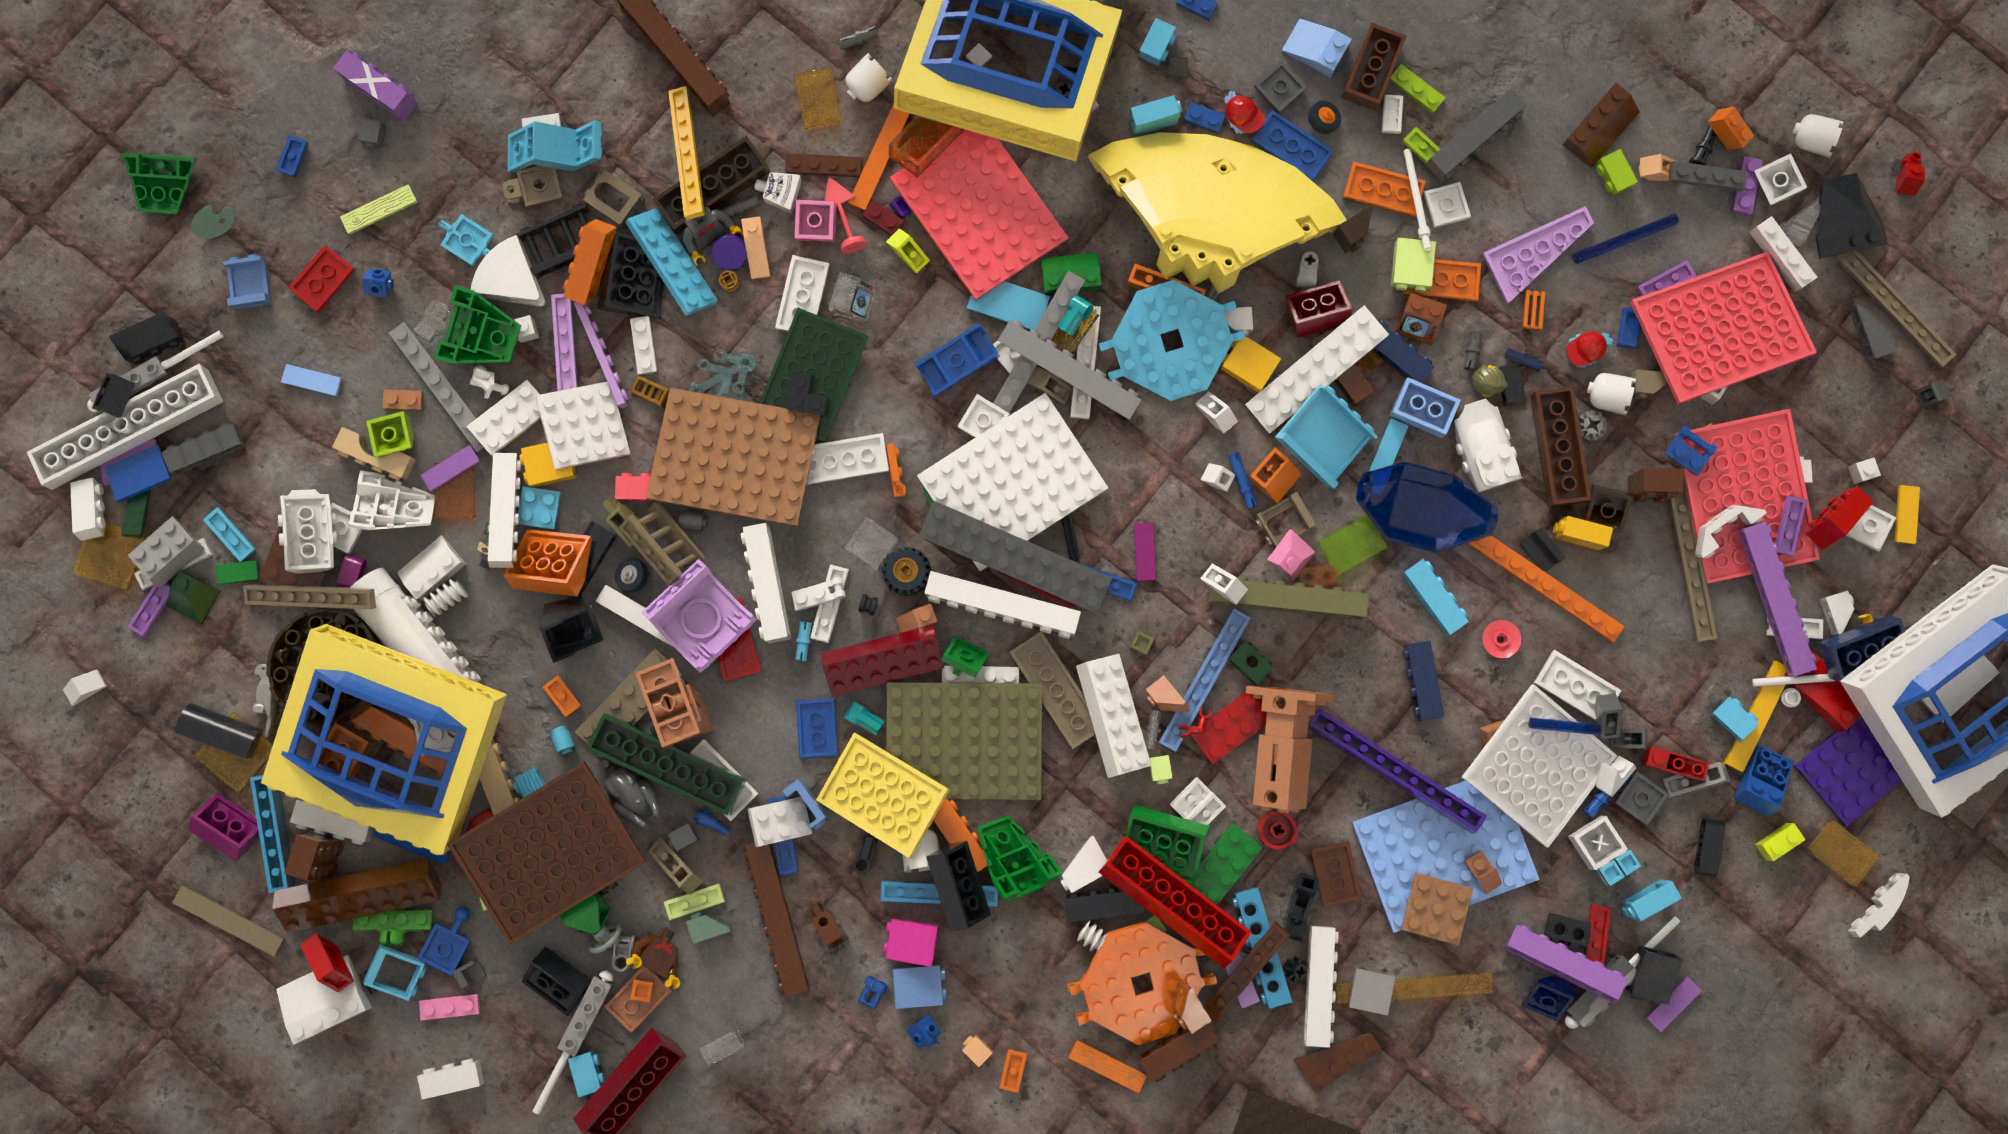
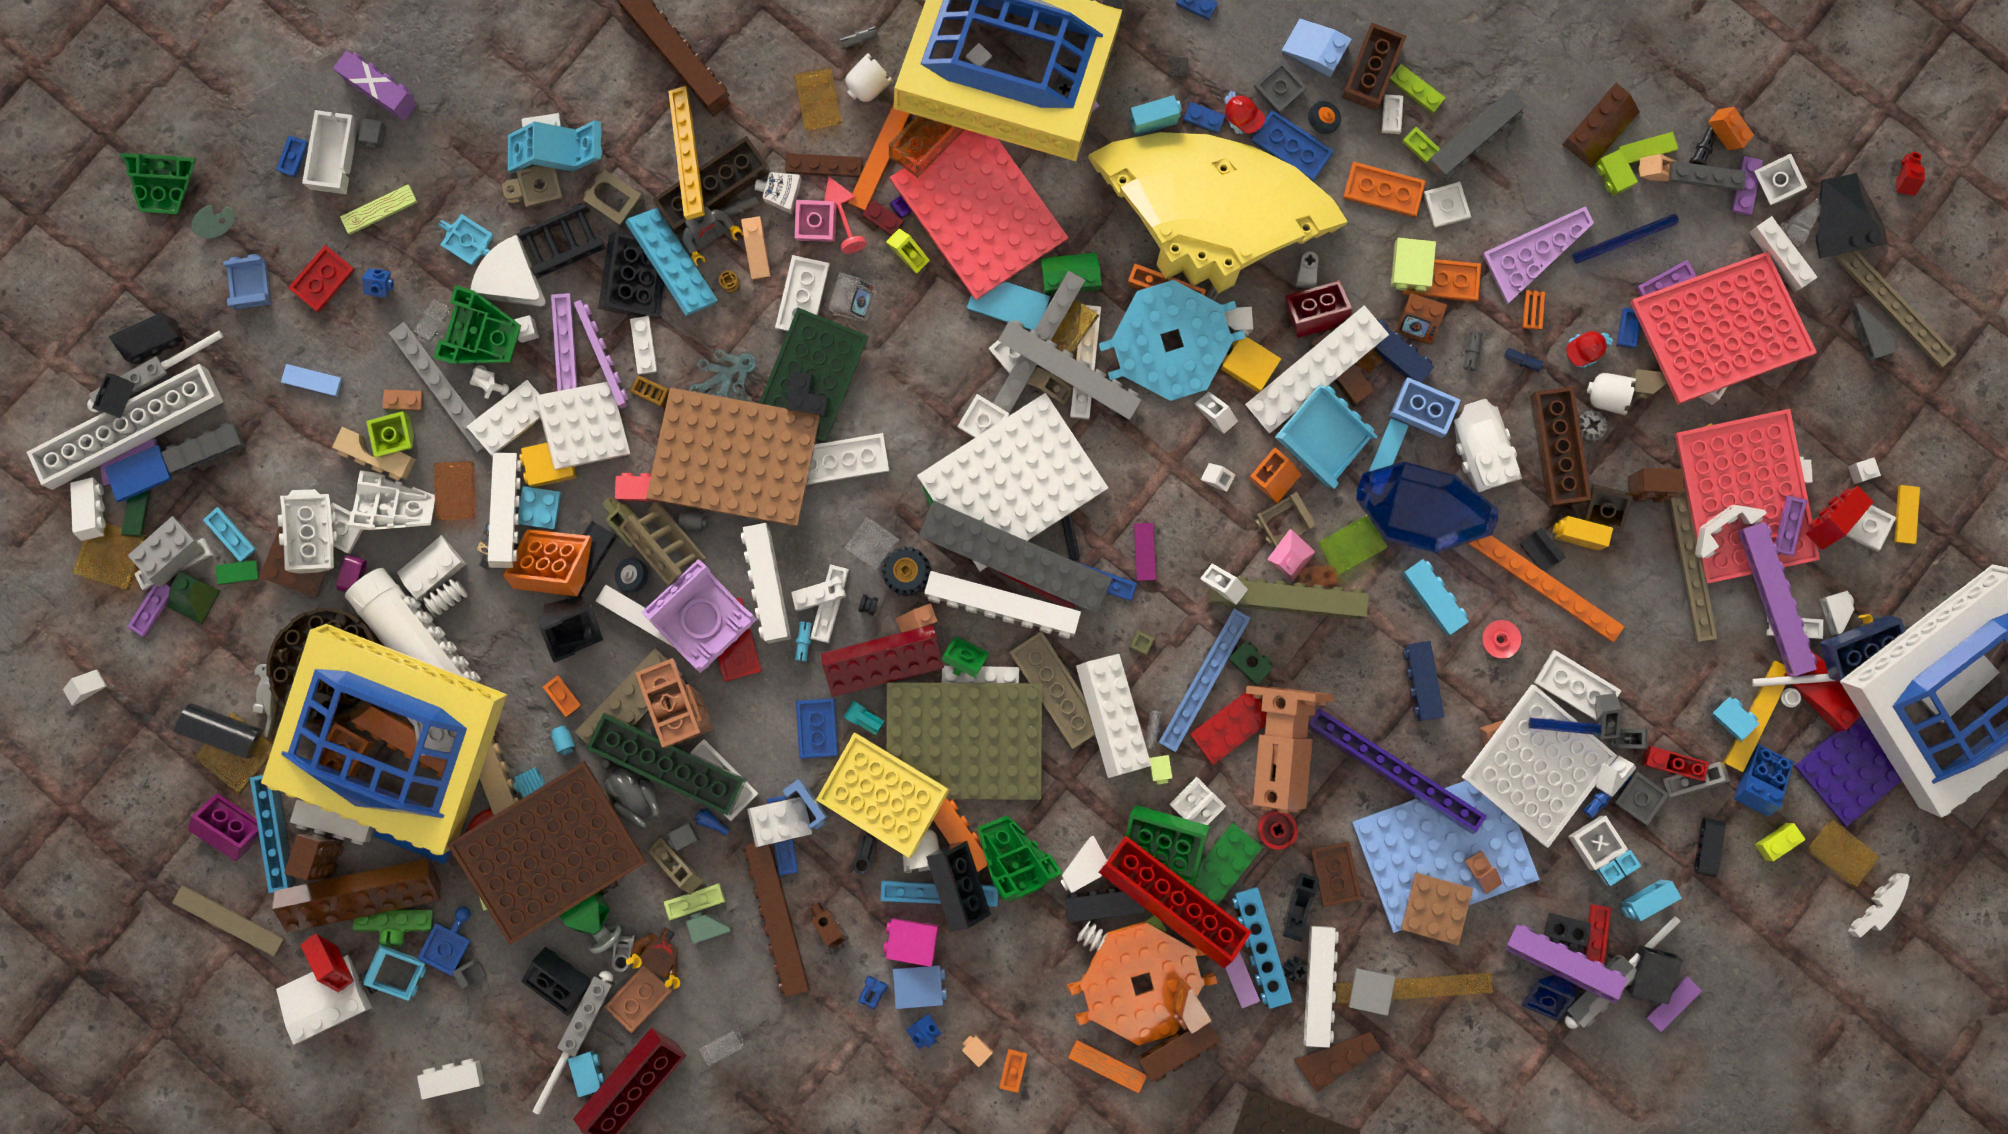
(309, 596): dark tan plate -> none
(330, 152): none -> white piece
(449, 1007): bright pink plate -> none
(450, 468): medium lavender tile -> none
(589, 261): orange brick -> none
(642, 990): orange plate -> none
(729, 252): dark purple head -> none
(899, 489): orange hinge -> none
(957, 359): blue piece -> none
(1077, 312): teal piece -> none
(1157, 41): medium azure brick -> none
(1165, 696): slope -> none
(1200, 729): red arm -> none
(1246, 488): blue pin -> none
(1246, 971): reddish brown tile -> none
(1353, 231): dark brown slope -> none
(1423, 231): white bar -> none
(1489, 380): olive hair -> none
(1514, 392): black panel -> none
(1652, 146): none -> lime tile
(1687, 456): blue plate -> none
(1817, 134): white cylinder -> none
(1933, 393): dark grey slope -> none

